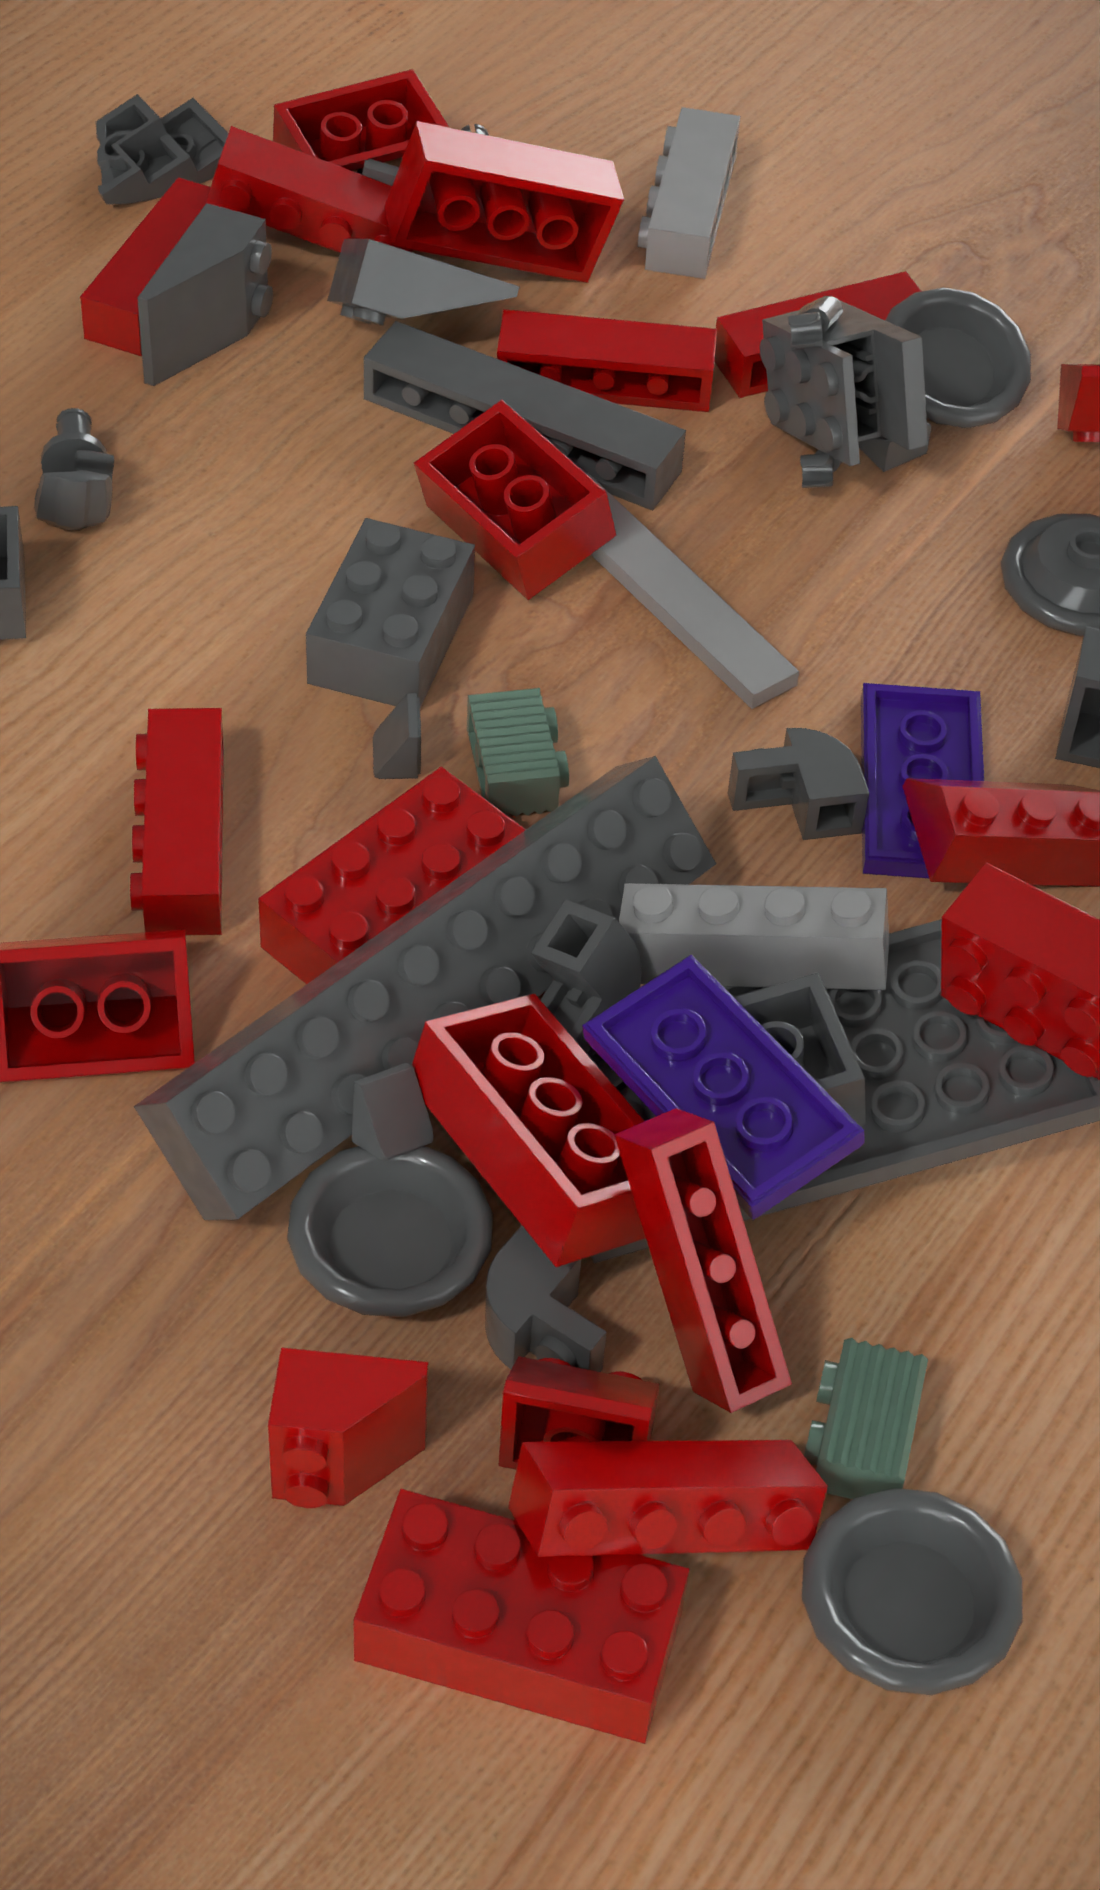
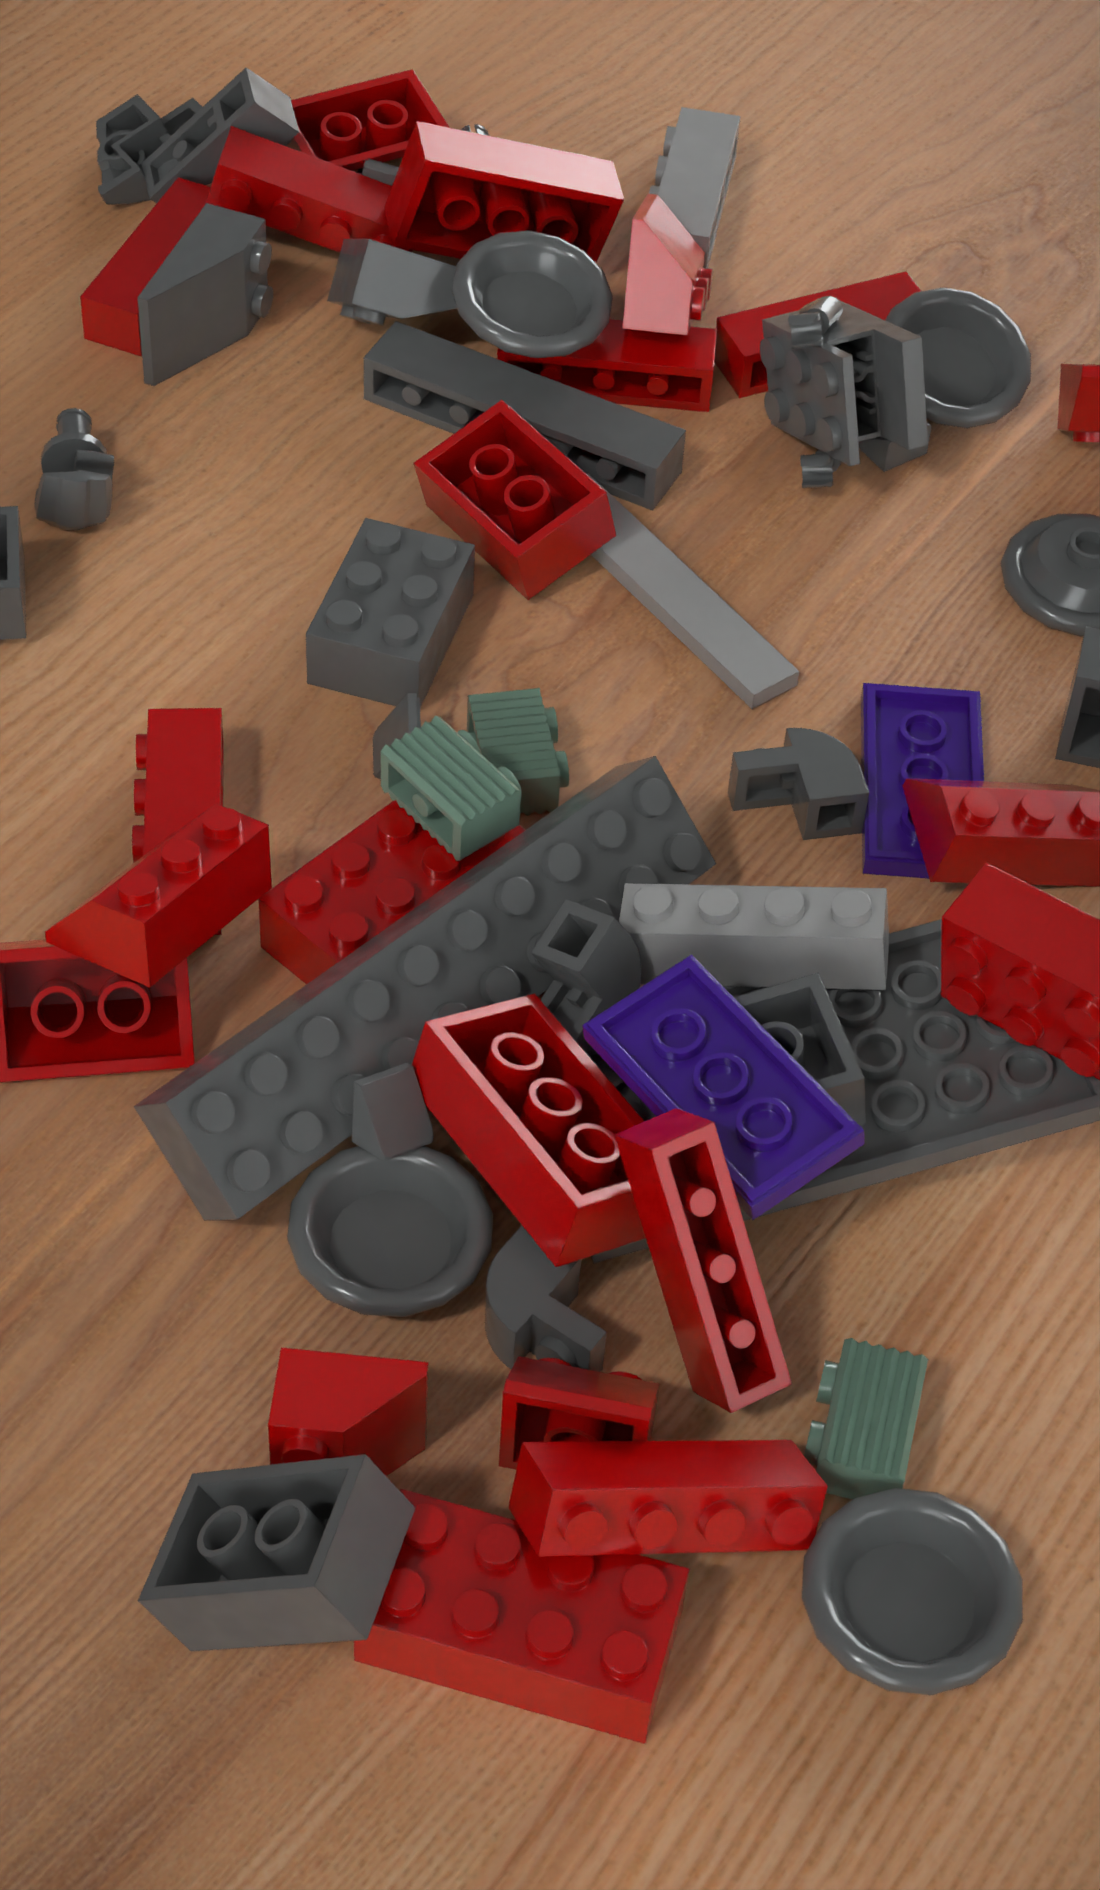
(171, 897): none -> red slope
(196, 146): none -> dark grey slope
(278, 1554): none -> dark grey brick
(450, 787): none -> sand green brick
(532, 294): none -> dark grey piece
(664, 273): none -> slope

